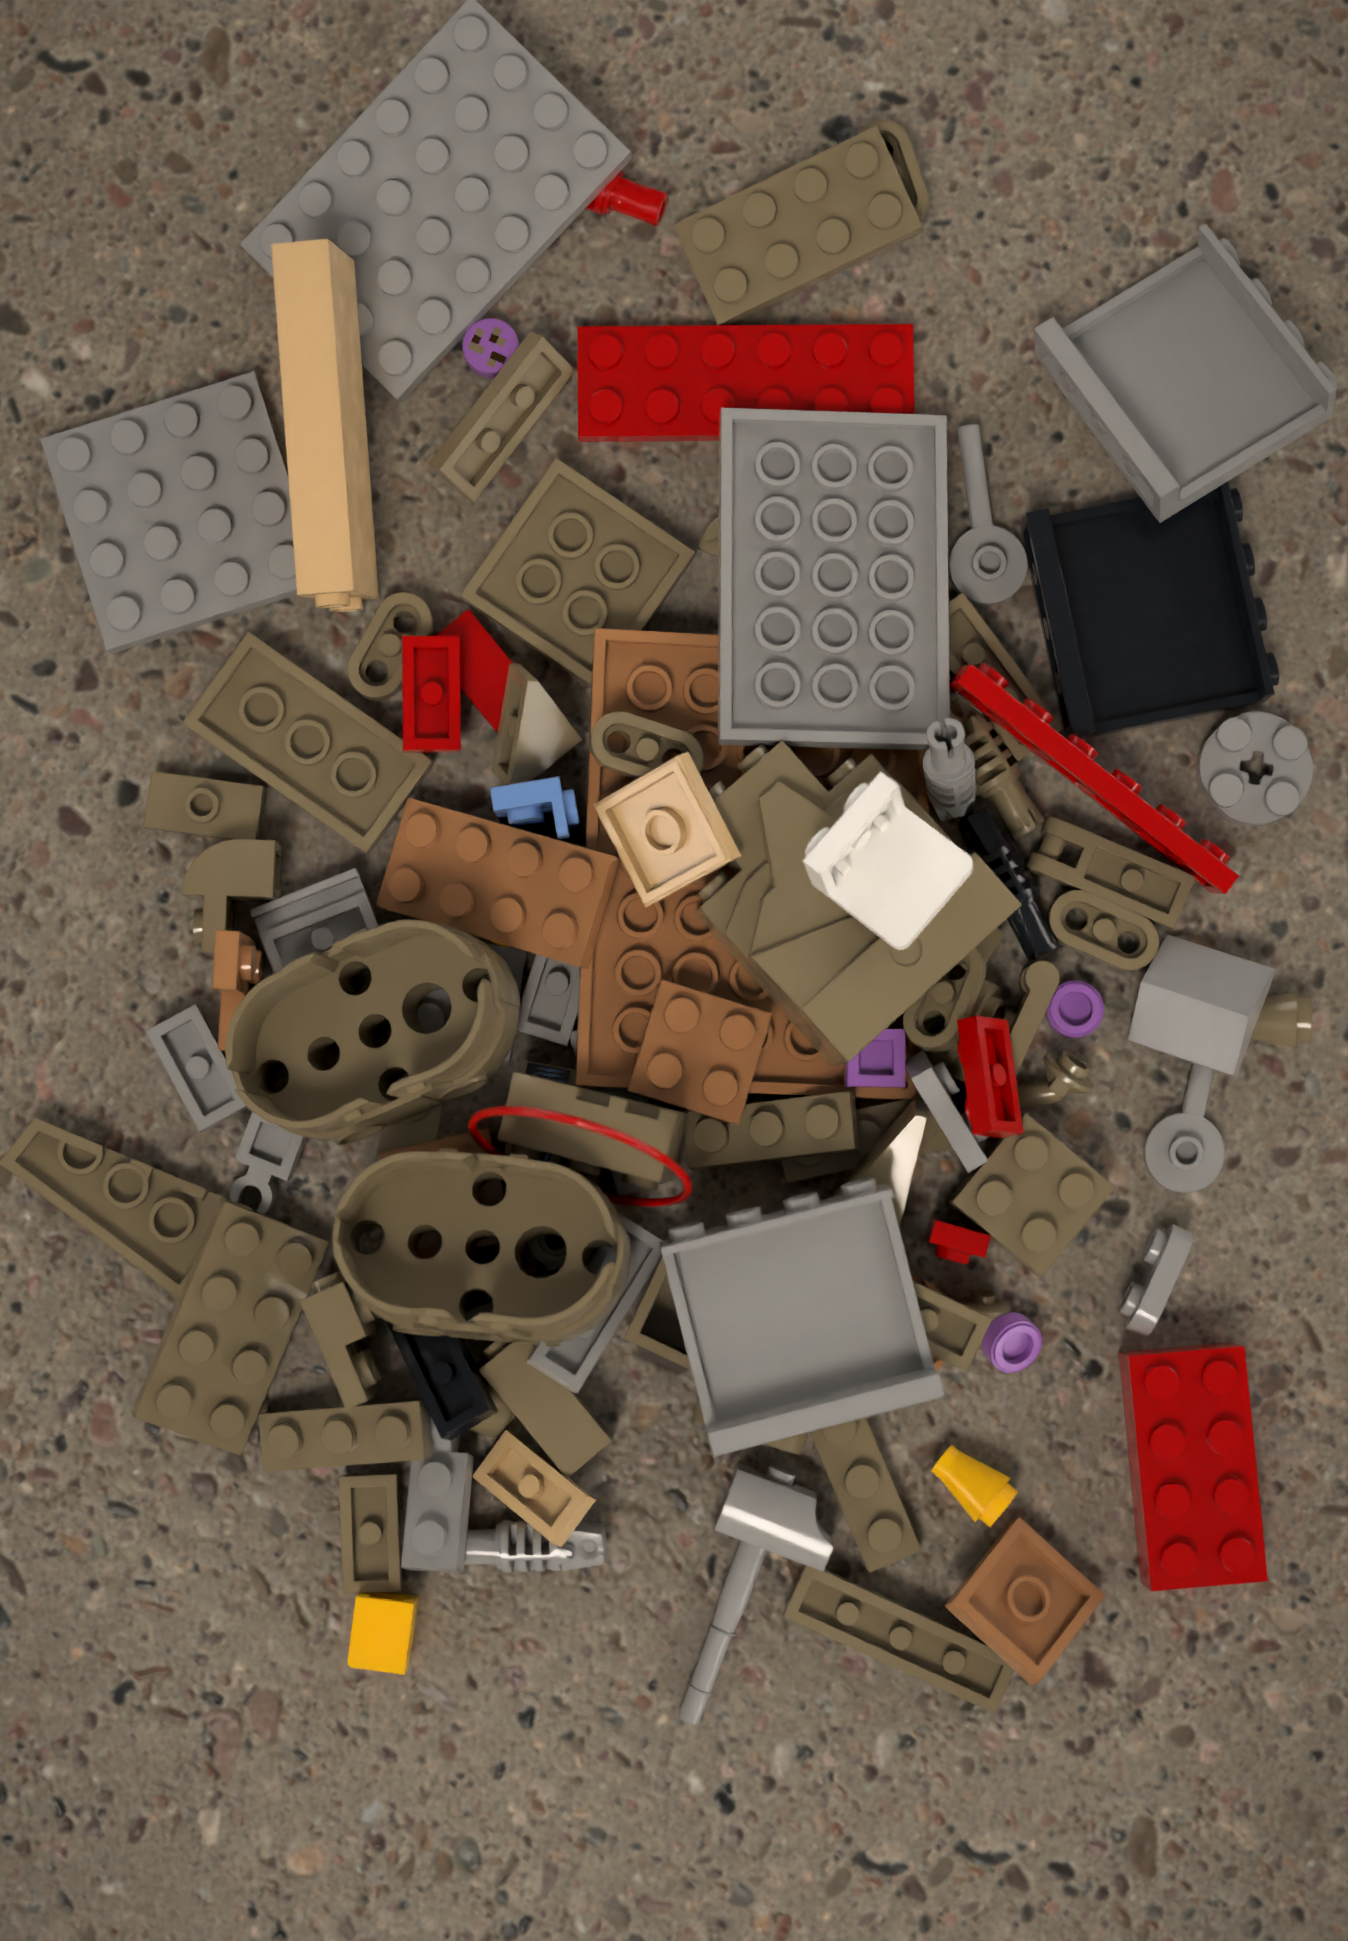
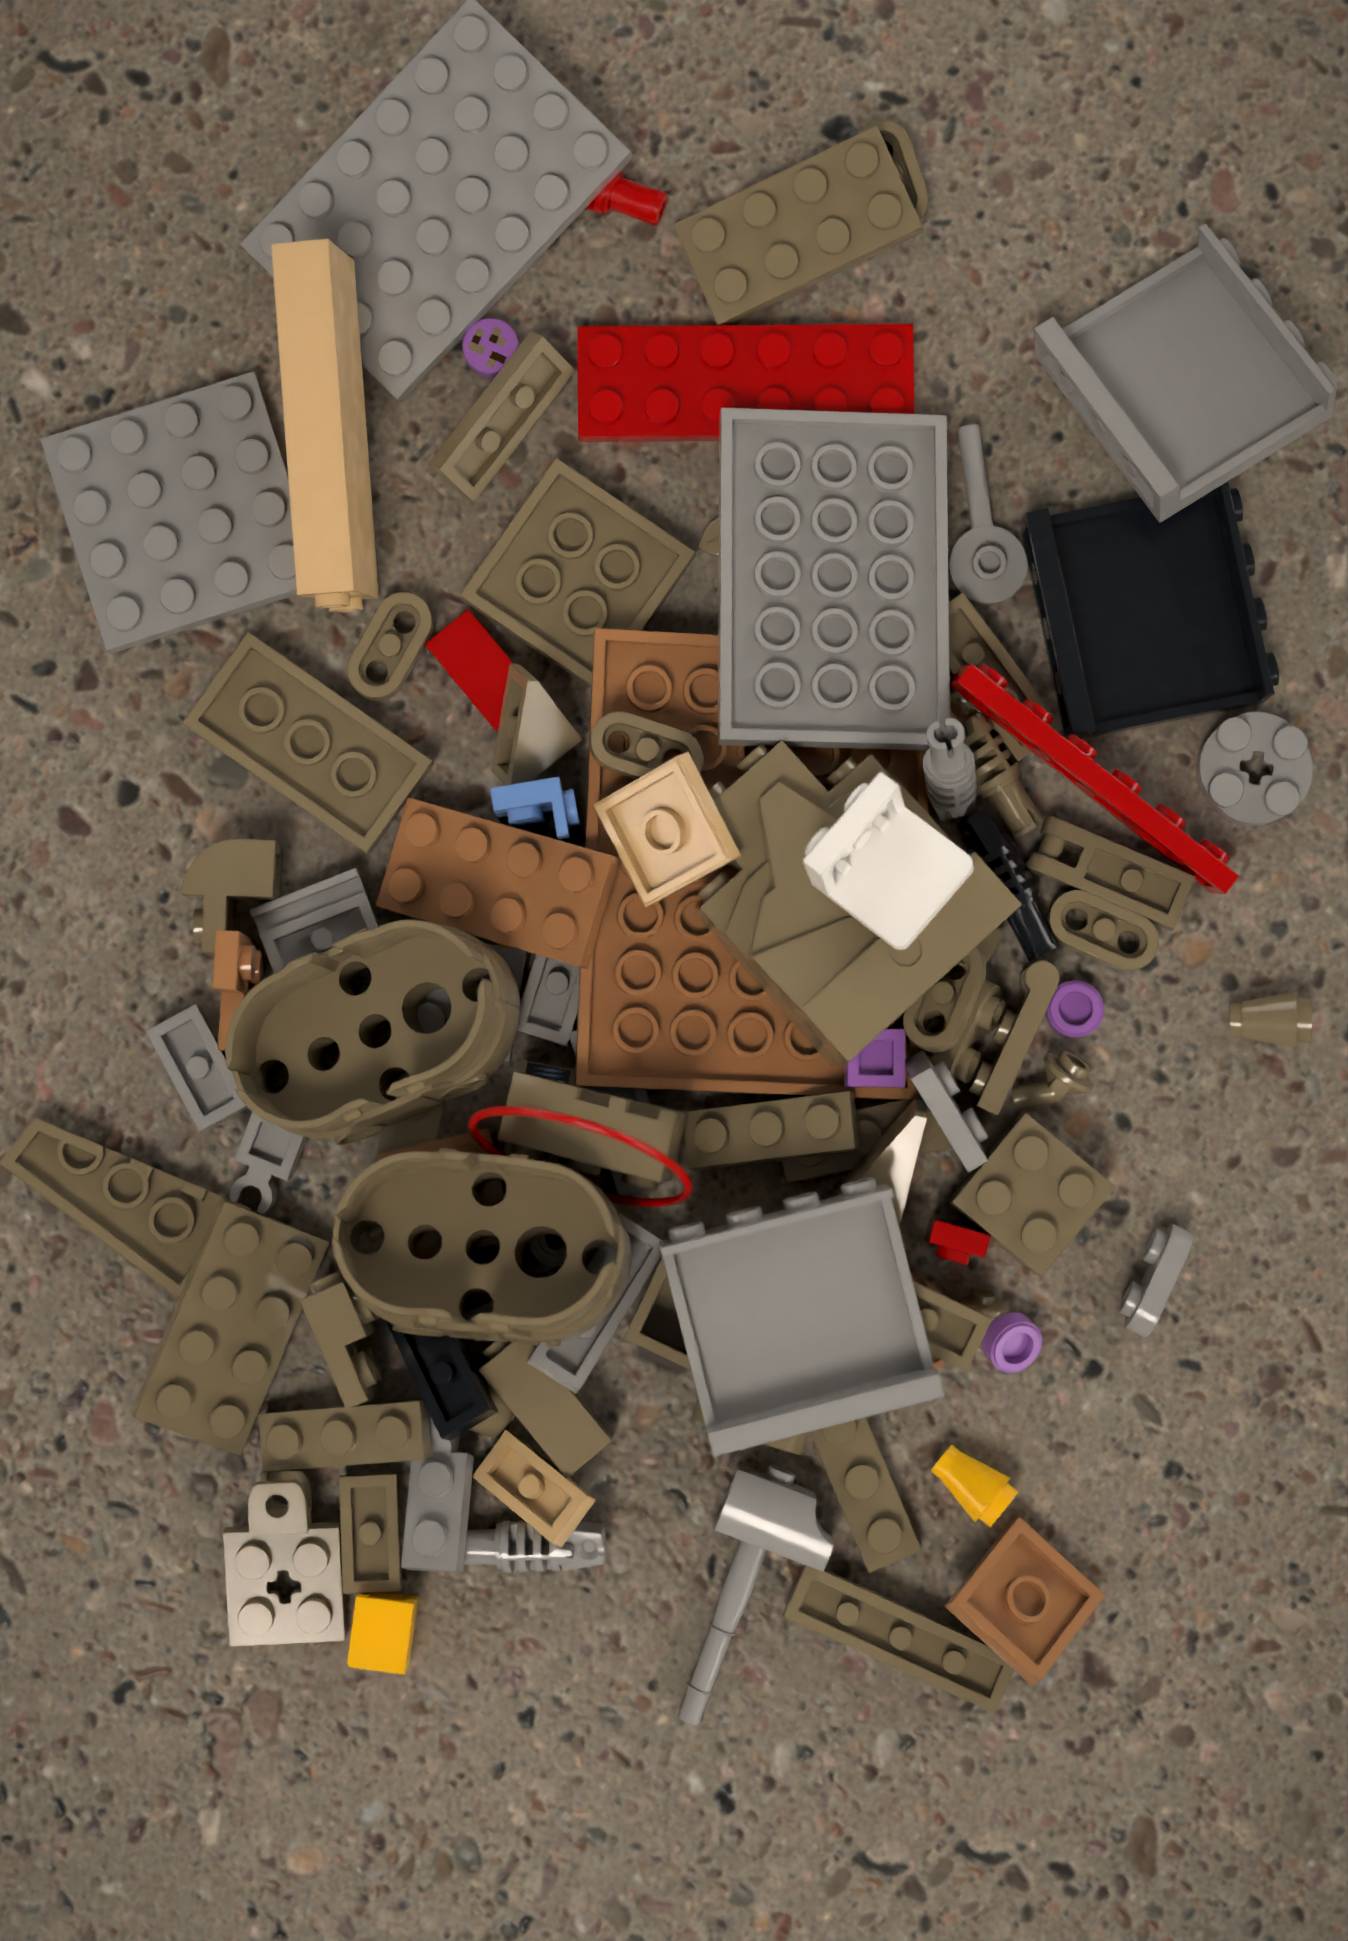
(204, 807): dark tan plate -> none
(277, 1540): none -> plate
(431, 694): red plate -> none
(699, 1052): medium nougat plate -> none
(989, 1077): red plate -> none
(1184, 1147): light grey piece -> none
(1193, 1466): red brick -> none
(1200, 1004): light grey slope -> none

